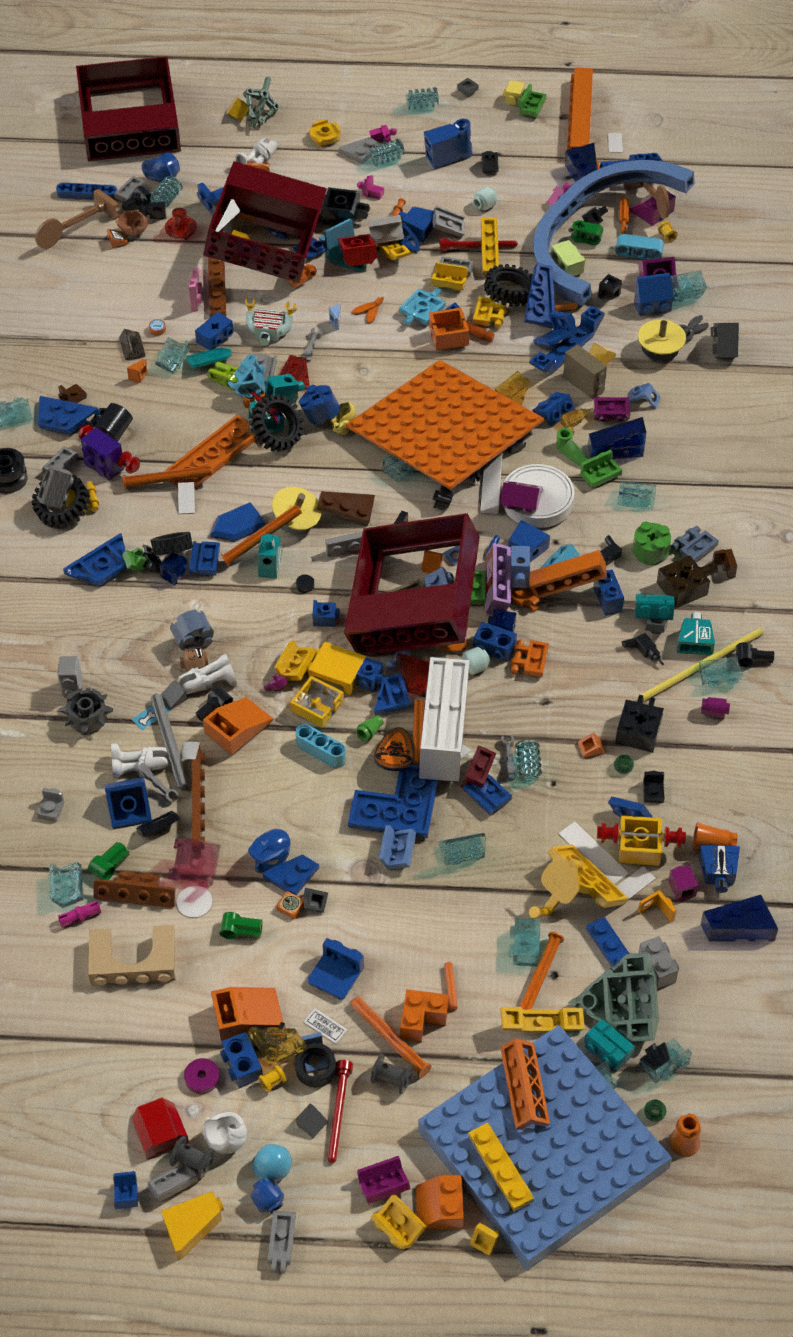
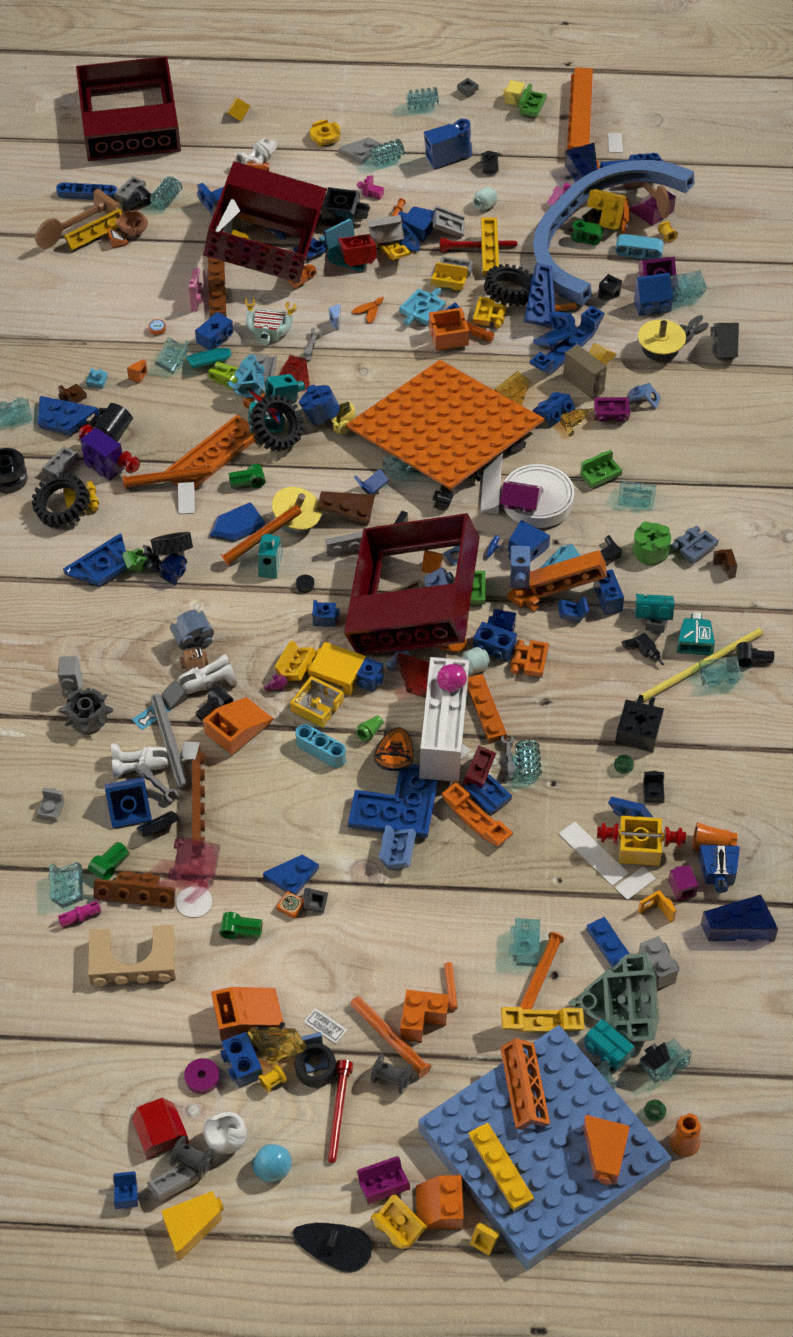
(55, 486): light grey brick -> none
(92, 230): none -> yellow plate
(96, 378): none -> medium azure tile
(131, 345): clear smoke slope -> none
(156, 210): black plate -> none
(162, 167): blue helmet -> none
(180, 225): clear red piece -> none
(204, 558): blue plate -> none
(252, 476): none -> green piece
(263, 98): sand green bar -> none
(267, 1196): blue head -> none
(268, 847): blue helmet -> none
(281, 1240): light grey hinge -> none
(311, 1120): dark grey slope -> none
(335, 1245): none -> black shield
(337, 969): blue bracket -> none
(373, 483): none -> blue bracket
(382, 133): dark pink piece -> none
(392, 695): blue wing -> none
(419, 708): orange axle -> none
(451, 677): none -> dark pink hair
(463, 849): clear light blue bracket -> none
(474, 816): none -> orange slope
(485, 708): none -> orange plate
(498, 578): lavender brick -> none
(568, 258): yellowish green brick -> none
(568, 447): bright green piece -> none
(571, 874): yellow plate -> none
(573, 611): none -> blue bracket
(591, 746): orange slope -> none
(605, 1147): none -> orange slope
(611, 207): none -> yellow brick
(624, 440): clear blue wedge -> none
(685, 580): dark brown brick -> none
(715, 707): magenta brick -> none

